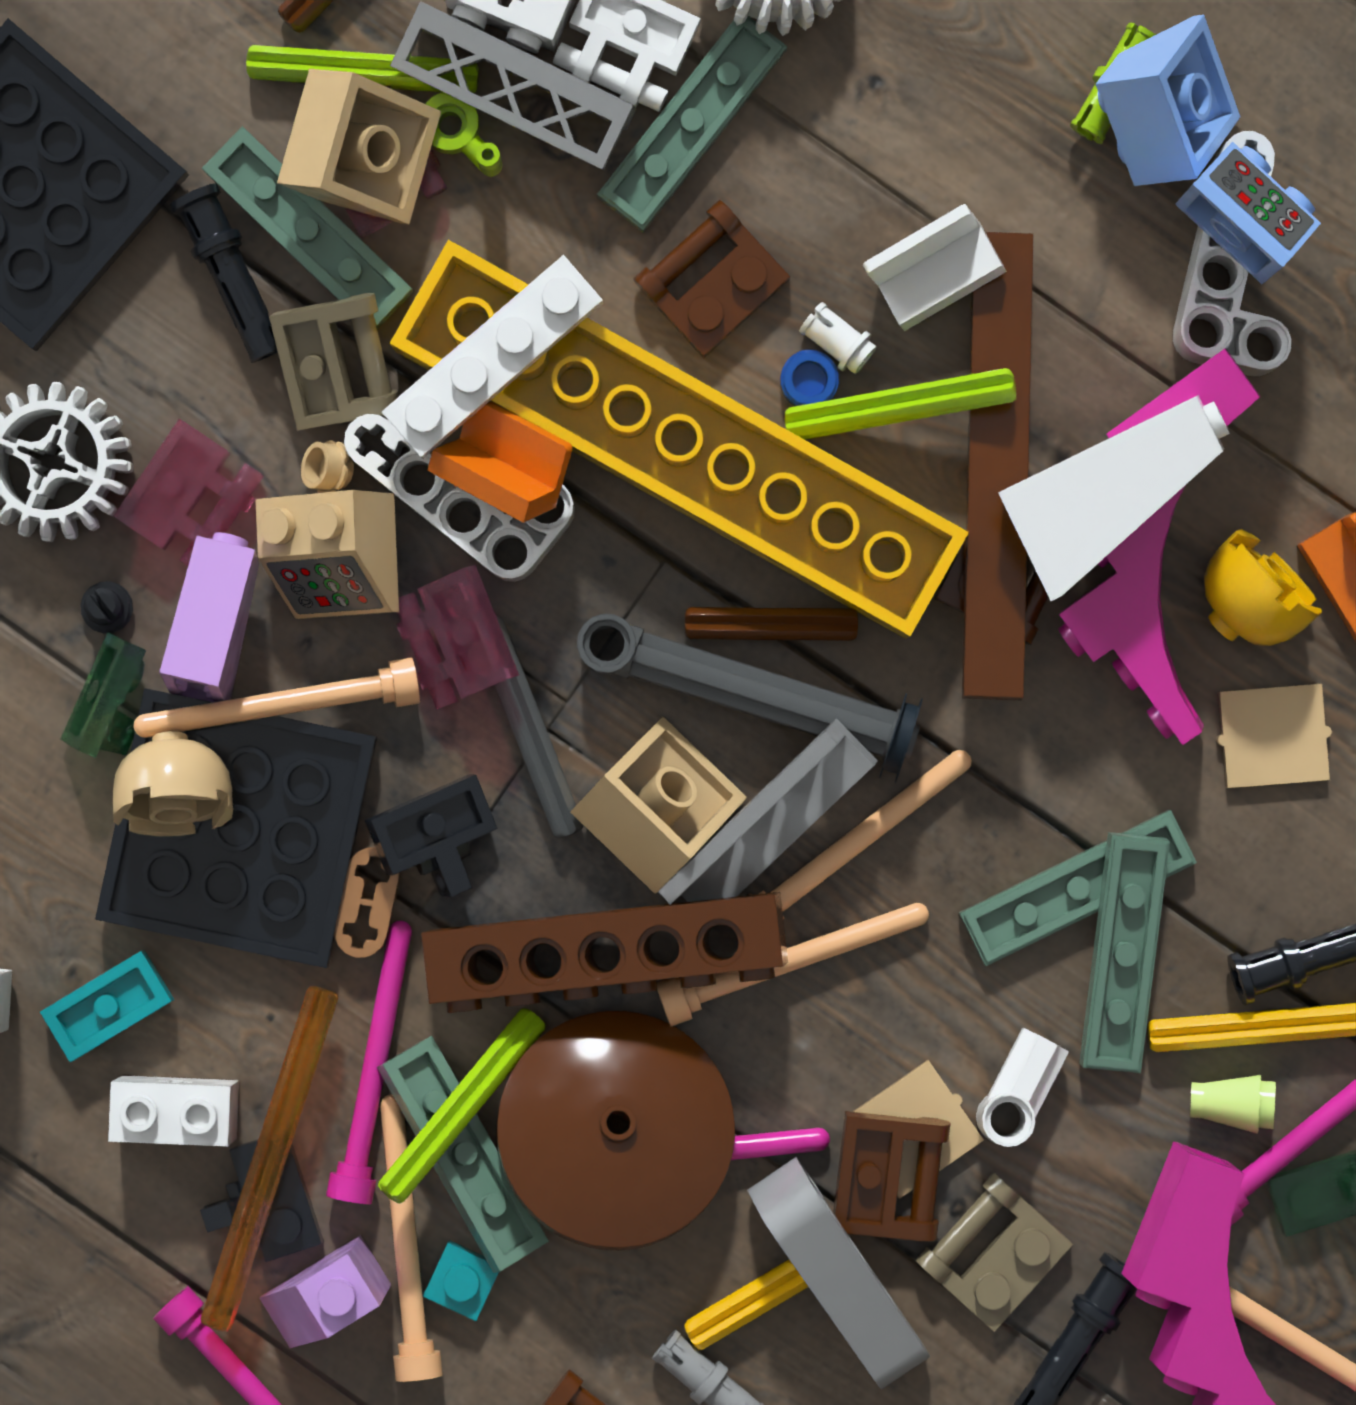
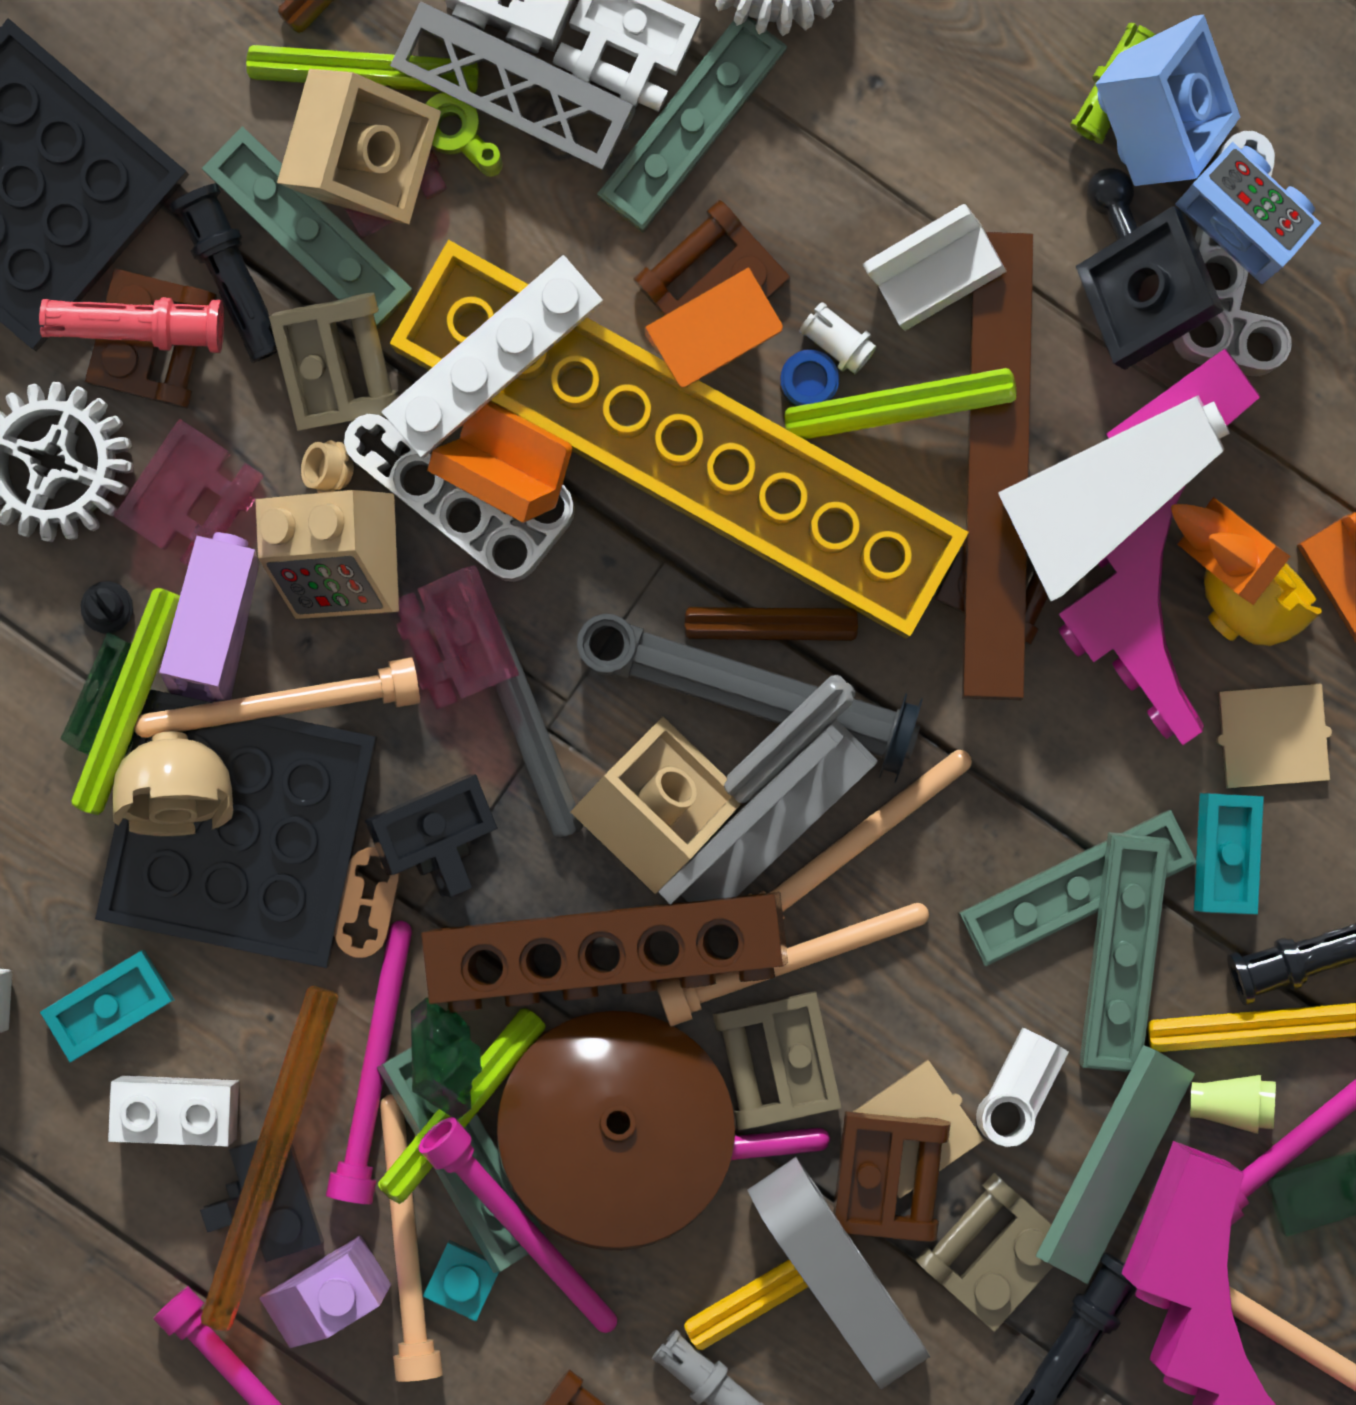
(126, 702): none -> lime axle
(129, 363): none -> reddish brown plate
(160, 323): none -> coral pin
(443, 1058): none -> clear green hinge
(449, 1148): none -> dark pink piece
(714, 328): none -> orange panel
(789, 739): none -> light grey axle
(797, 1058): none -> dark tan plate
(1115, 1164): none -> sand green tile
(1116, 274): none -> black plate
(1228, 853): none -> teal plate
(1229, 547): none -> orange tile

